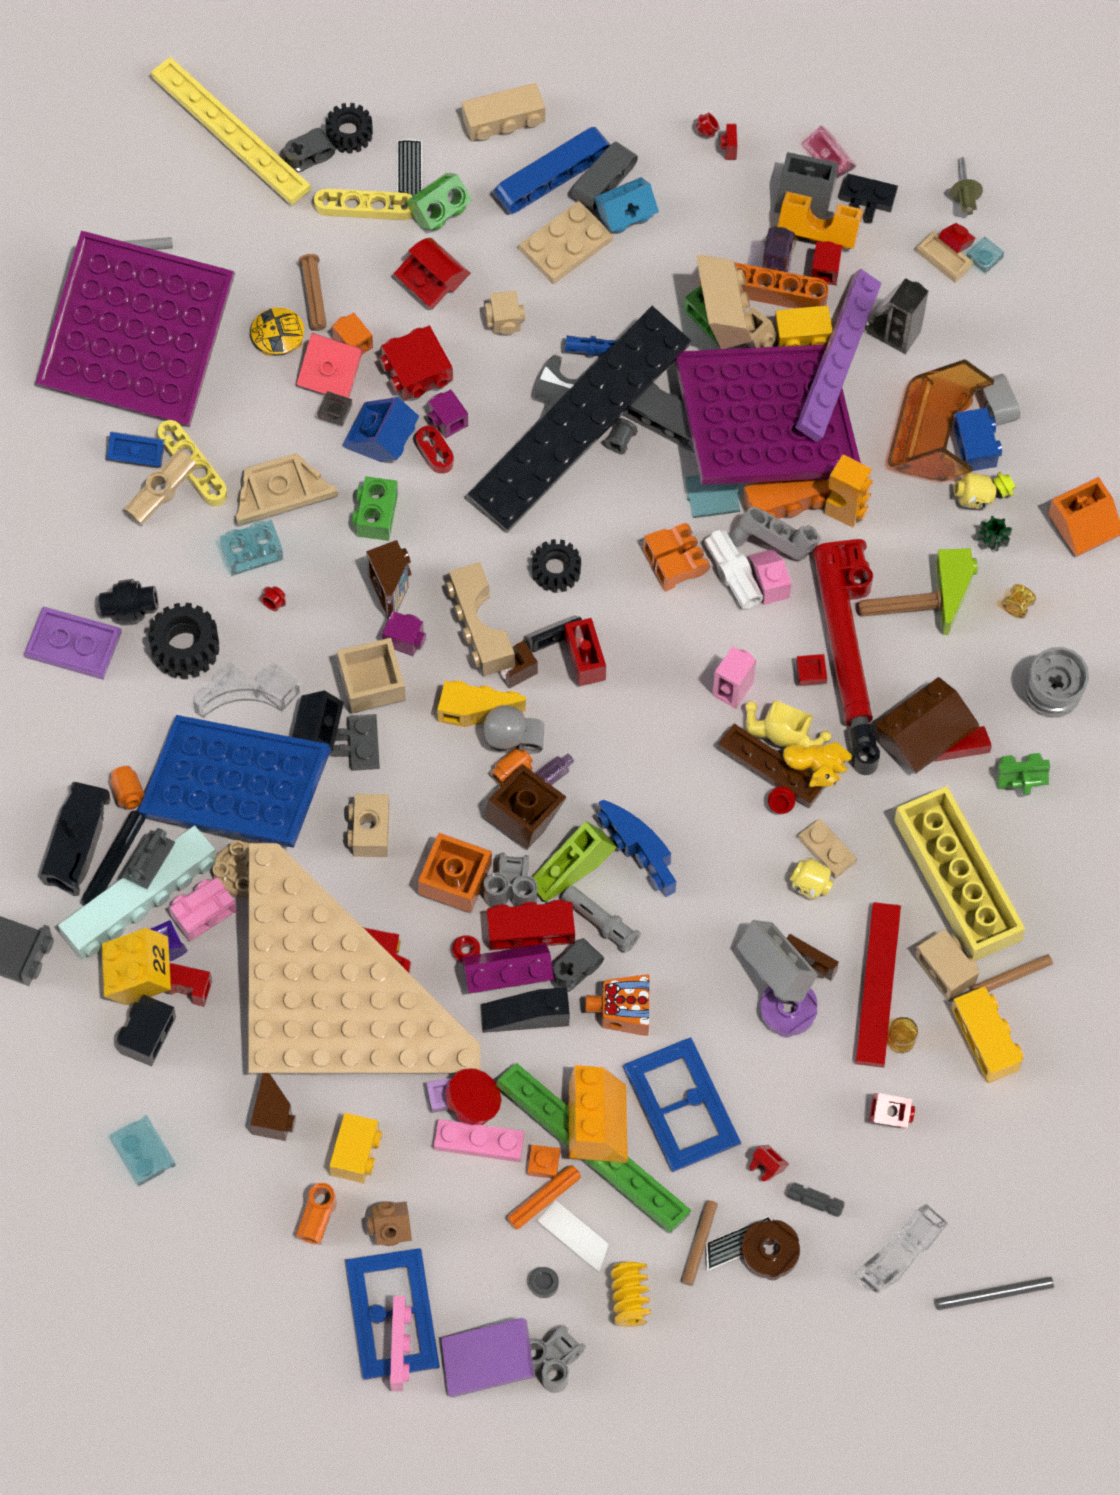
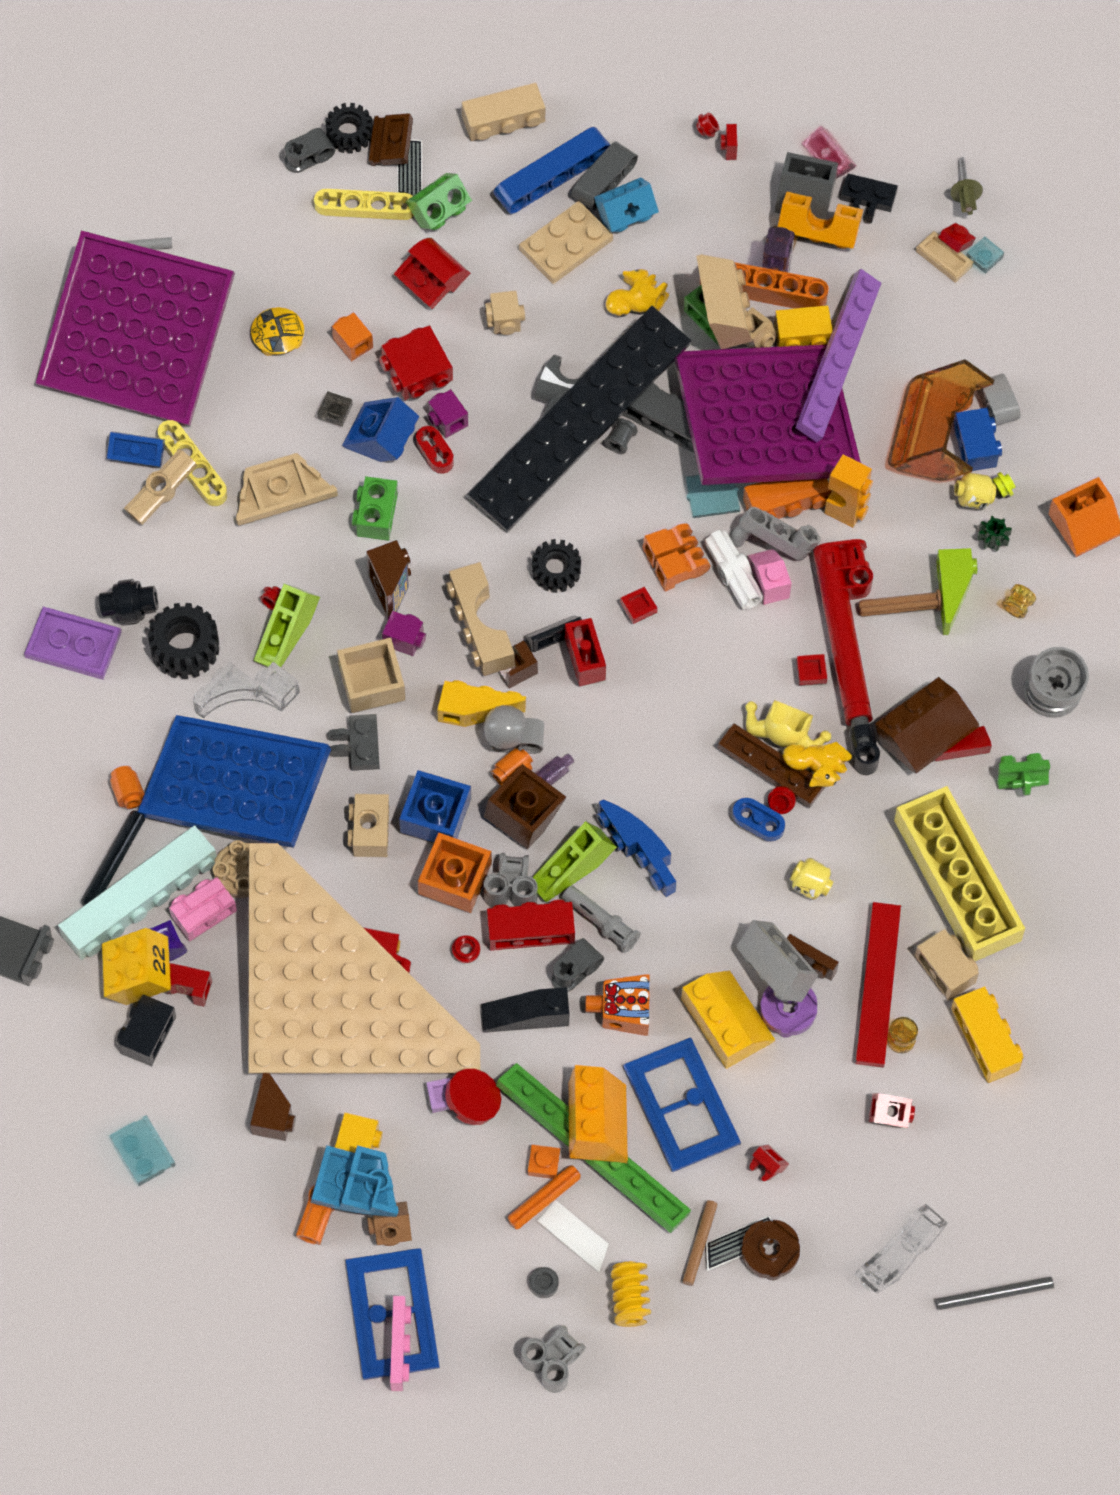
(75, 838): black piece -> none
(149, 858): dark grey hinge -> none
(231, 131): light yellow plate -> none
(253, 553): clear light blue brick -> none
(286, 625): none -> lime slope
(313, 290): medium nougat axle -> none
(318, 718): black brick -> none
(329, 366): coral plate -> none
(355, 1182): none -> dark azure slope
(391, 139): none -> reddish brown plate
(434, 807): none -> blue brick
(479, 1140): bright pink plate -> none
(487, 1357): medium lavender tile -> none
(507, 968): magenta brick -> none
(586, 345): blue pin -> none
(638, 605): none -> red plate
(641, 295): none -> yellow animal
(726, 1017): none -> yellow slope
(734, 677): bright pink brick -> none
(760, 818): none -> blue plate
(816, 1199): dark grey axle -> none
(827, 261): red brick -> none
(827, 848): tan plate -> none
(899, 316): clear smoke wedge -> none
(1015, 973): medium nougat bar -> none

